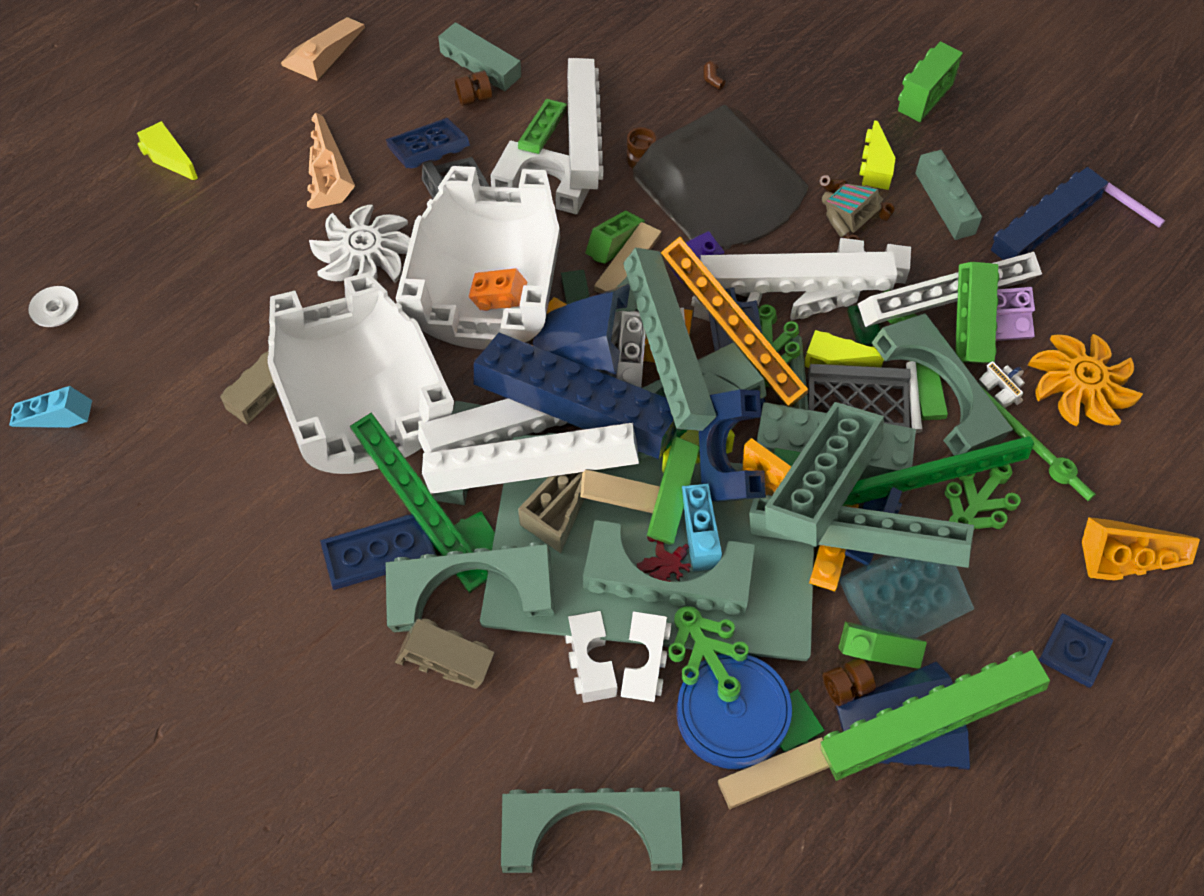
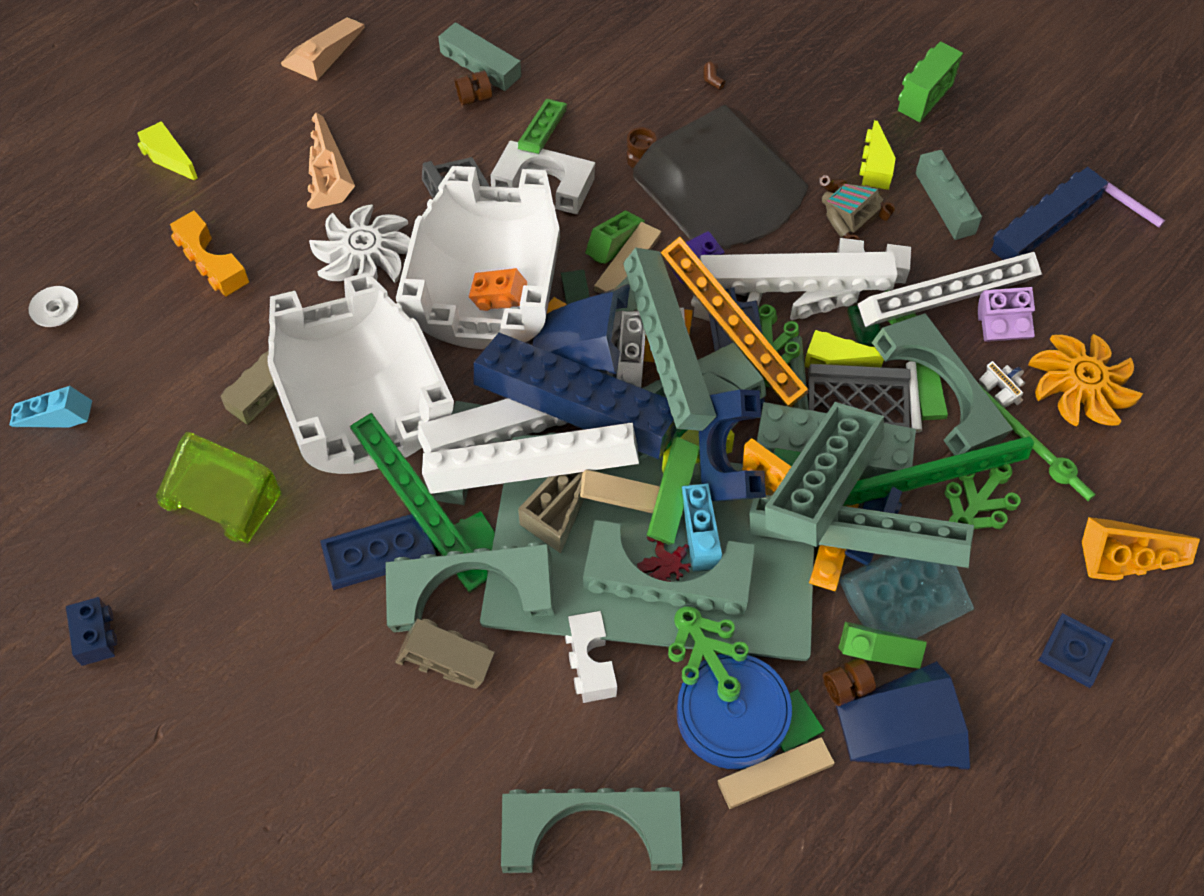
(91, 631): none -> dark blue brick
(219, 486): none -> clear neon green windscreen
(223, 271): none -> light orange arch
(427, 143): dark blue plate -> none
(584, 124): white brick -> none
(644, 681): white arch -> none
(934, 714): bright green brick -> none
(977, 312): bright green brick -> none

